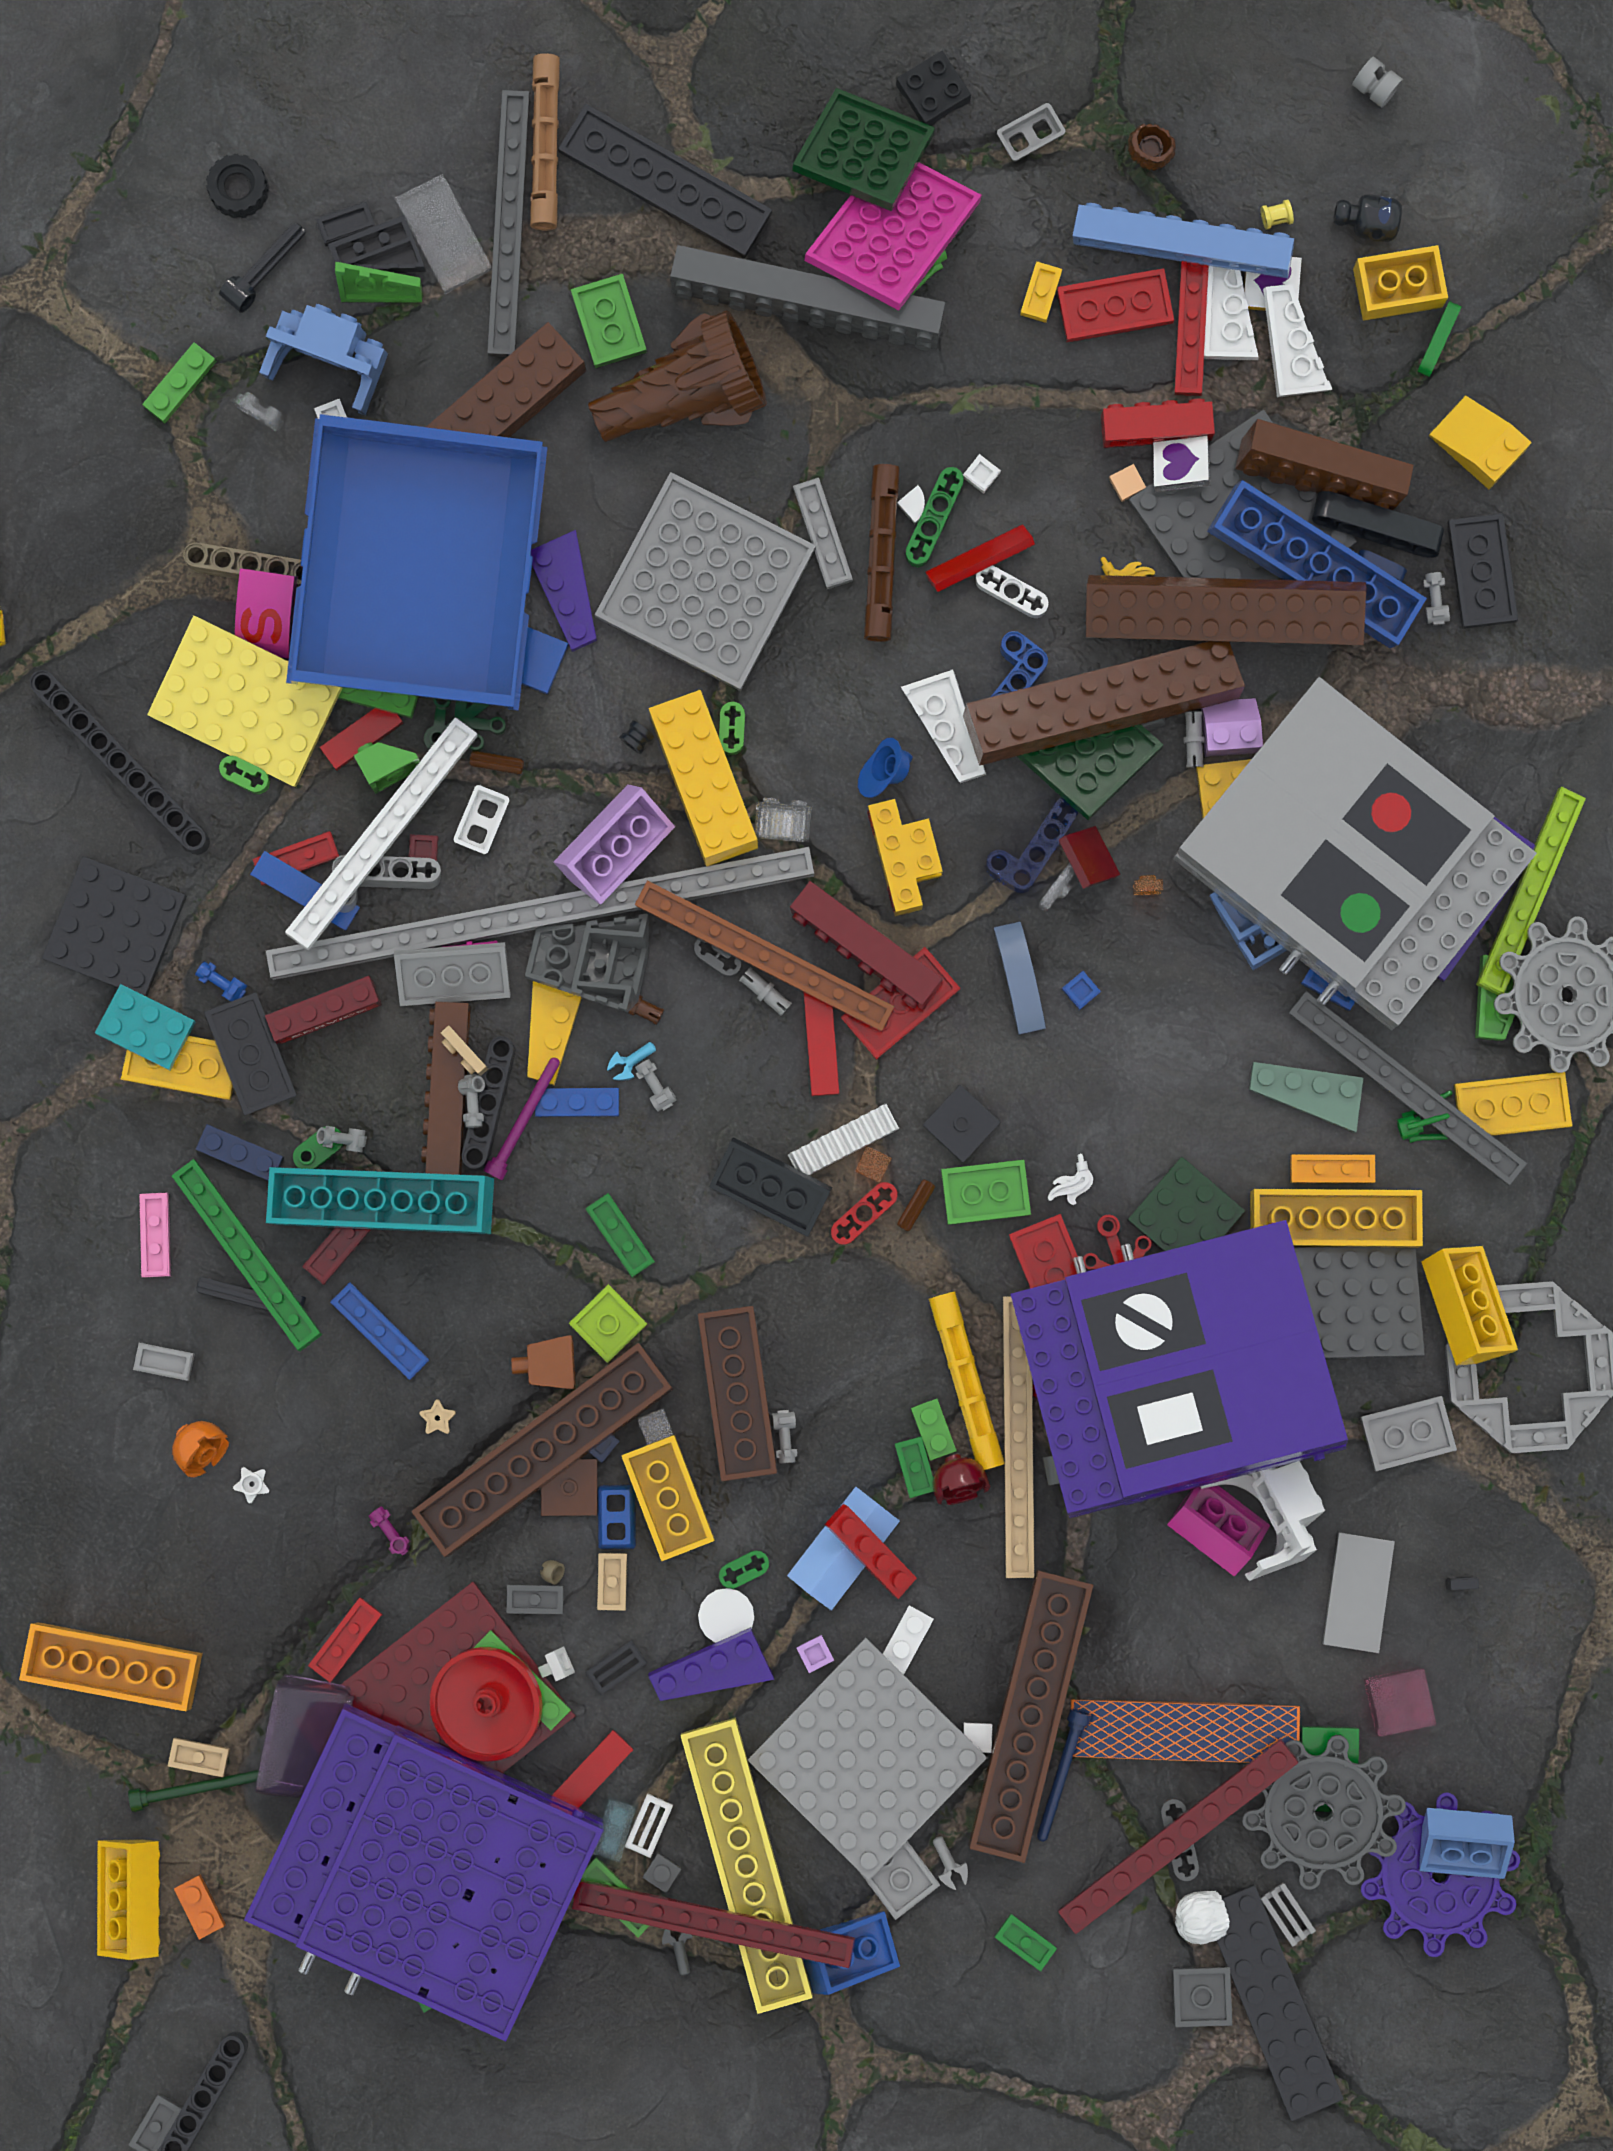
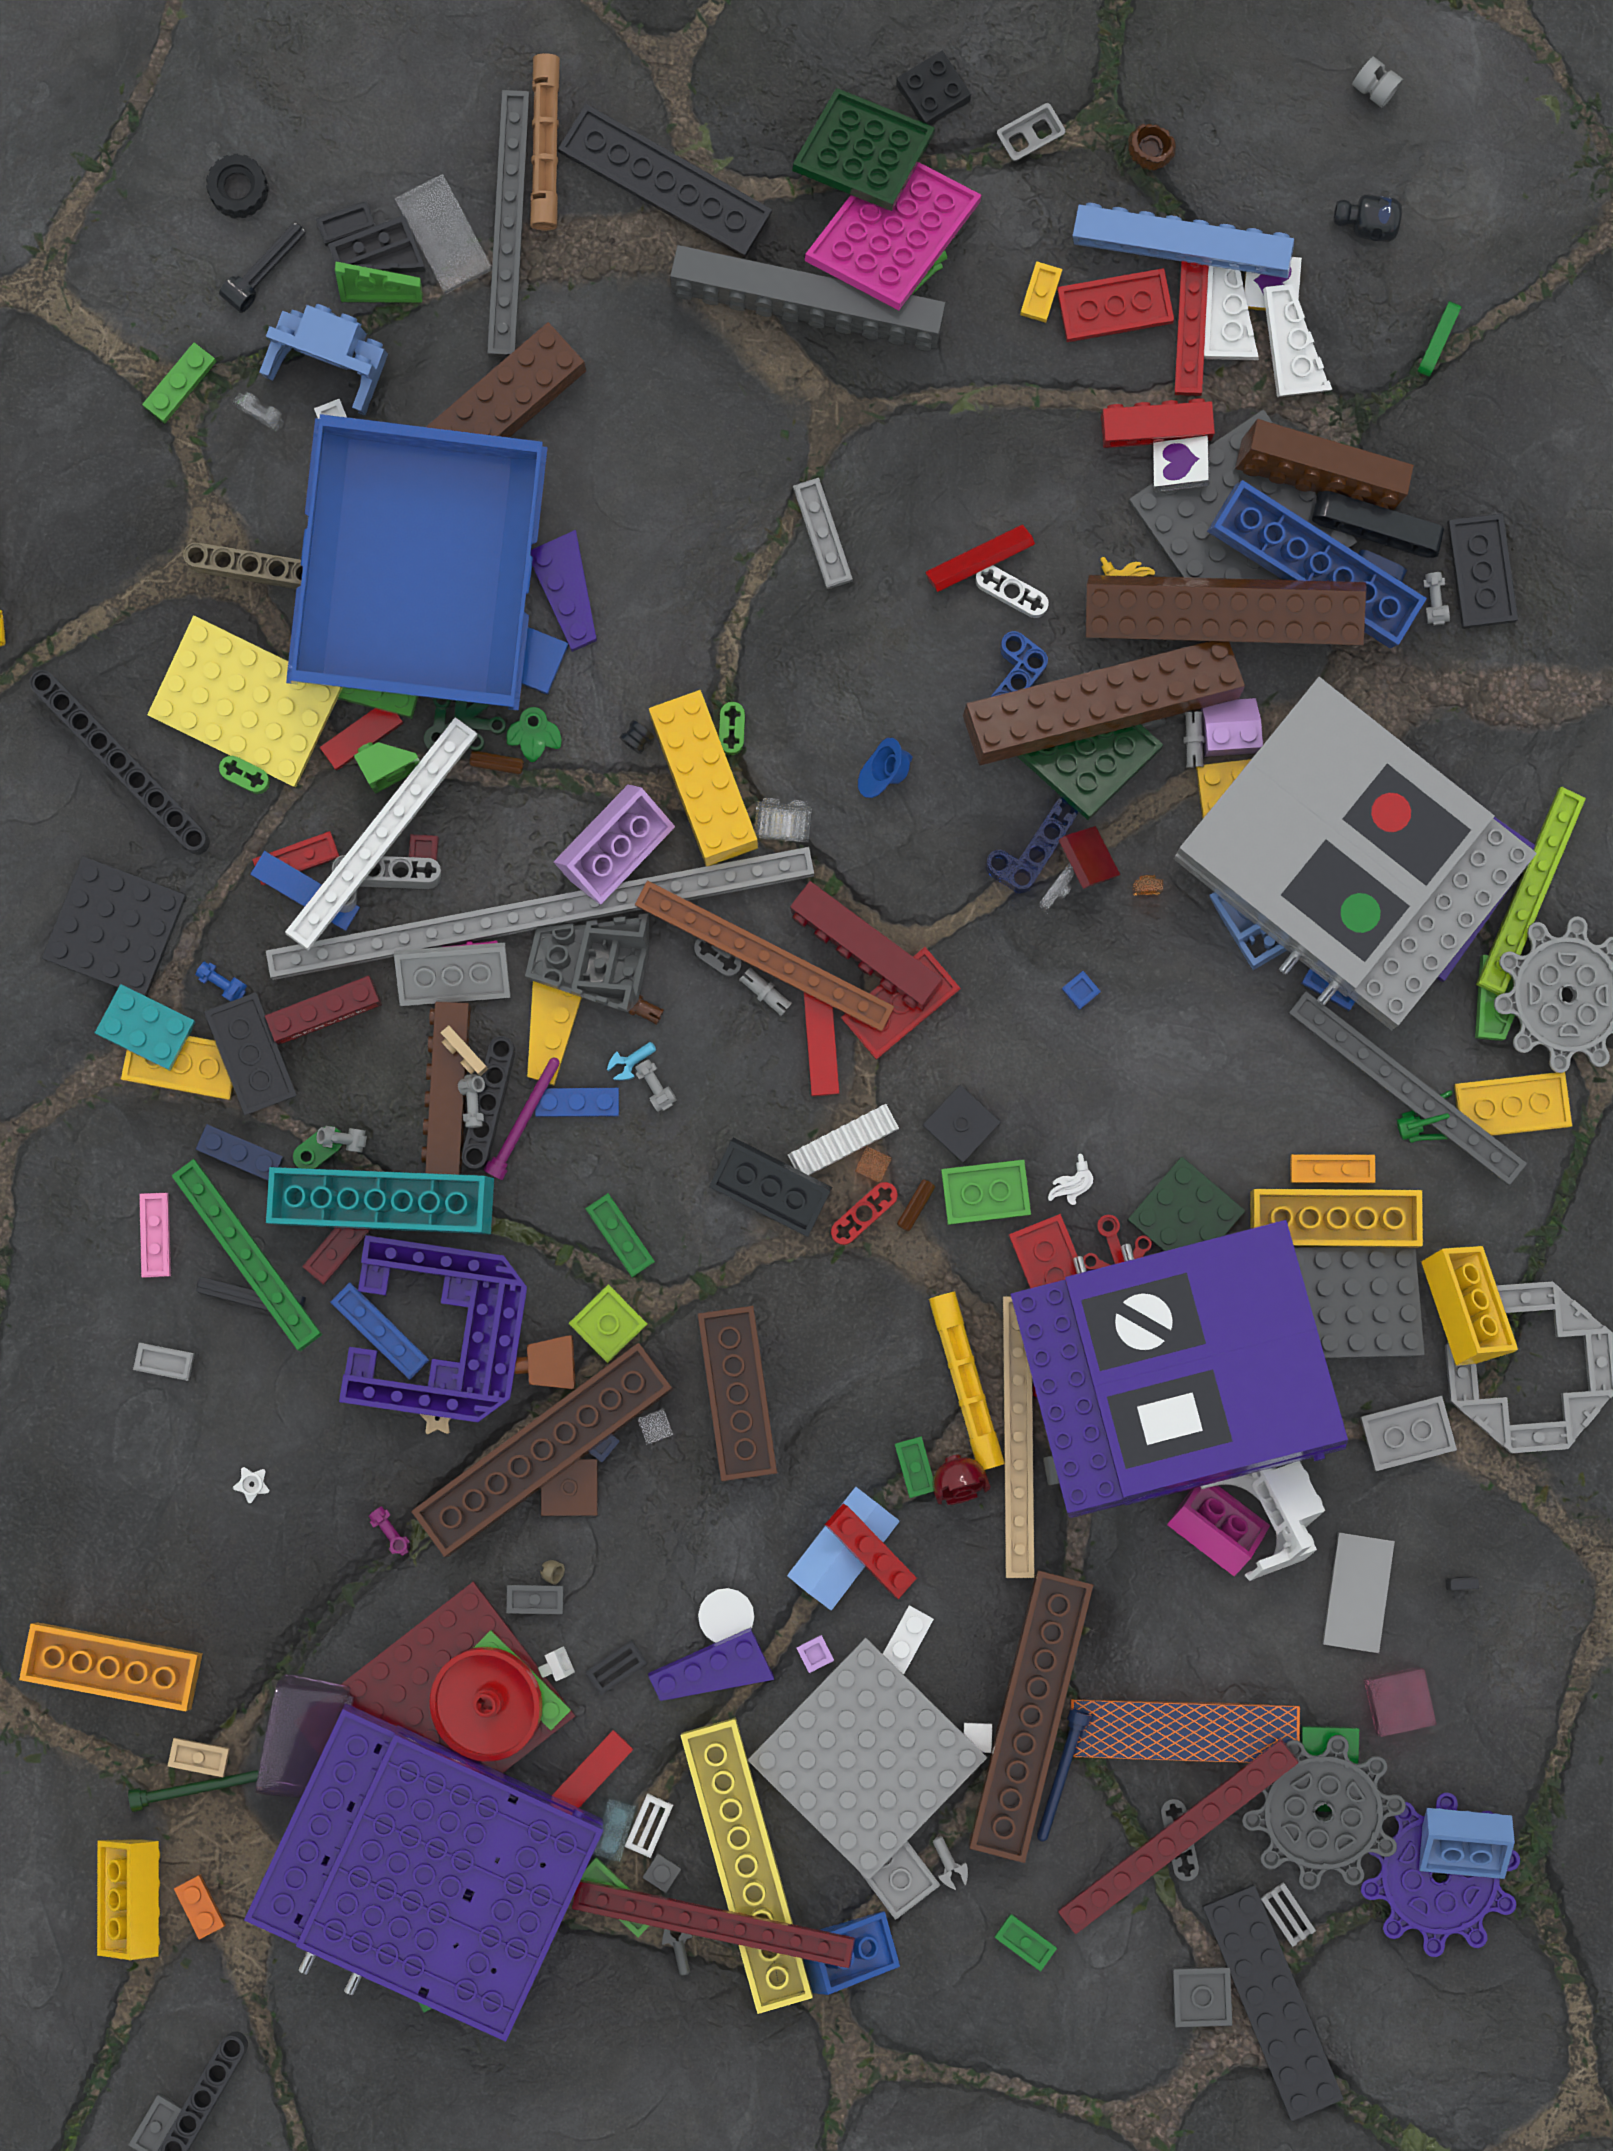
(198, 1446): orange cylinder -> none
(266, 610): dark pink slope -> none
(345, 1640): red plate -> none
(472, 818): white piece -> none
(490, 1341): none -> dark purple slope
(534, 738): none -> green plate
(608, 321): bright green plate -> none
(612, 1581): tan plate -> none
(627, 1517): blue piece -> none
(668, 1498): yellow brick -> none
(704, 378): reddish brown cone -> none
(705, 581): light grey plate -> none
(740, 1563): green beam -> none
(784, 1421): light grey bar -> none
(881, 553): reddish brown piece -> none
(905, 853): yellow piece -> none
(913, 504): white tile -> none
(933, 1429): bright green plate -> none
(937, 518): green beam -> none
(941, 711): white wing -> none
(981, 473): white tile -> none
(1020, 978): sand blue slope -> none
(1127, 482): light nougat tile -> none
(1202, 1917): white hair -> none
(1277, 214): light yellow bush -> none
(1320, 1094): sand green wing -> none
(1400, 282): yellow brick -> none
(1480, 441): yellow slope -> none

